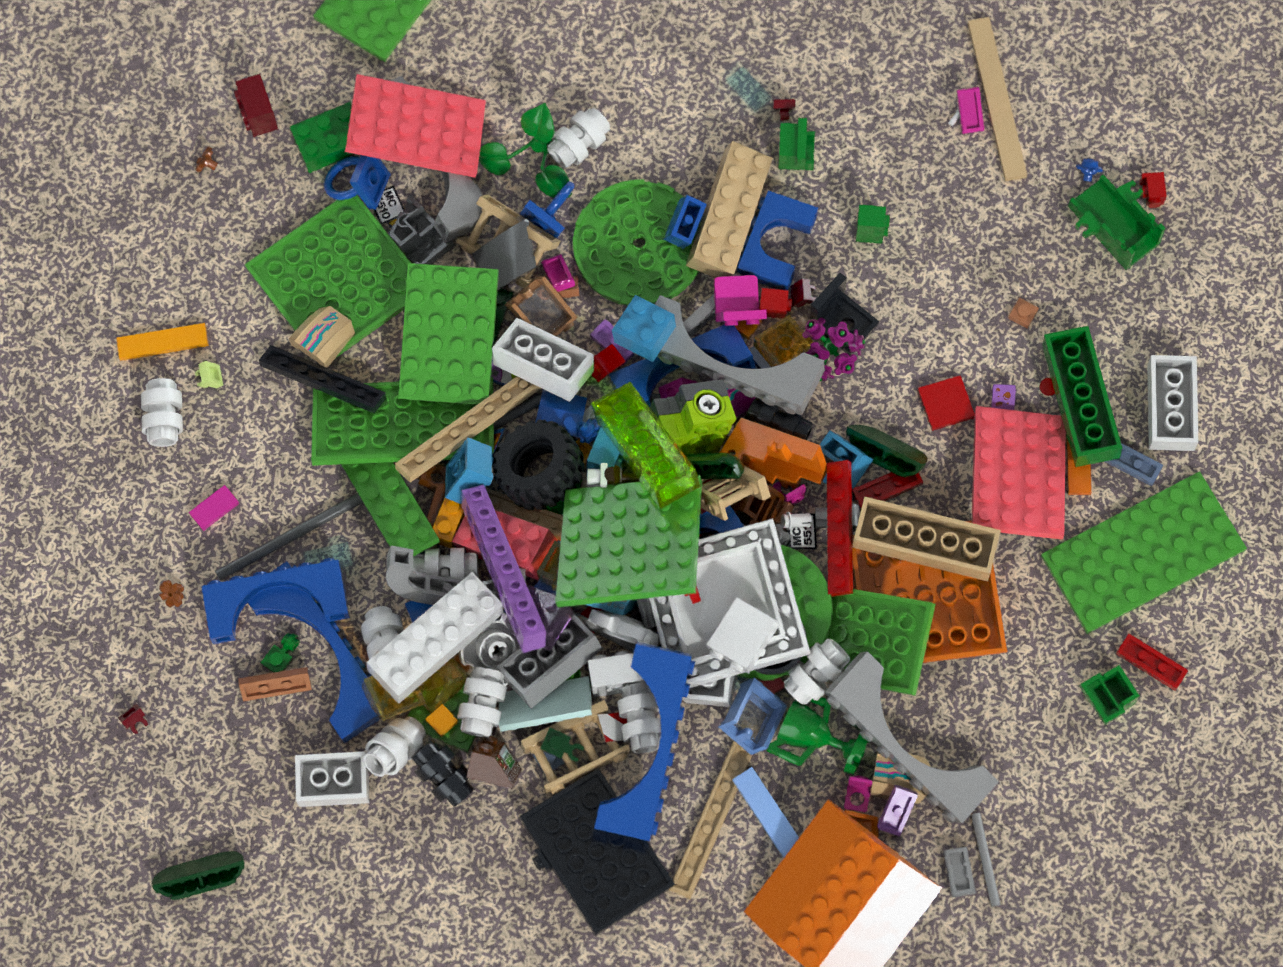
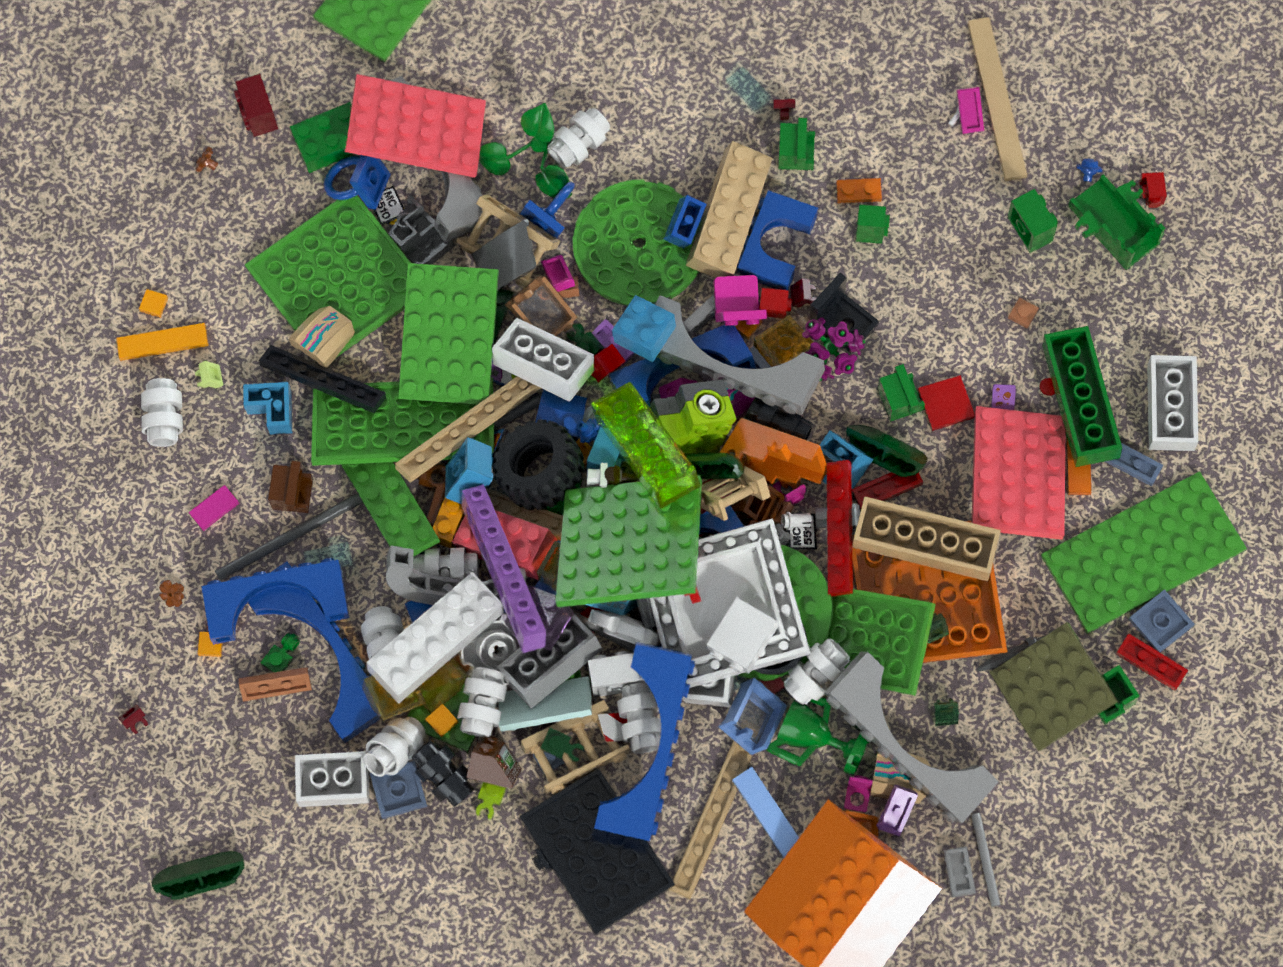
(153, 303): none -> light orange tile
(206, 647): none -> light orange tile
(272, 400): none -> dark azure brick
(290, 488): none -> reddish brown plate
(399, 792): none -> sand blue plate
(490, 795): none -> lime plate
(585, 341): none -> dark green plate
(859, 190): none -> orange plate
(899, 394): none -> green plate
(938, 628): none -> clear green tile
(946, 713): none -> clear green tile
(999, 659): none -> dark grey sword
(1032, 220): none -> green brick
(1053, 686): none -> olive plate
(1161, 621): none -> sand blue plate

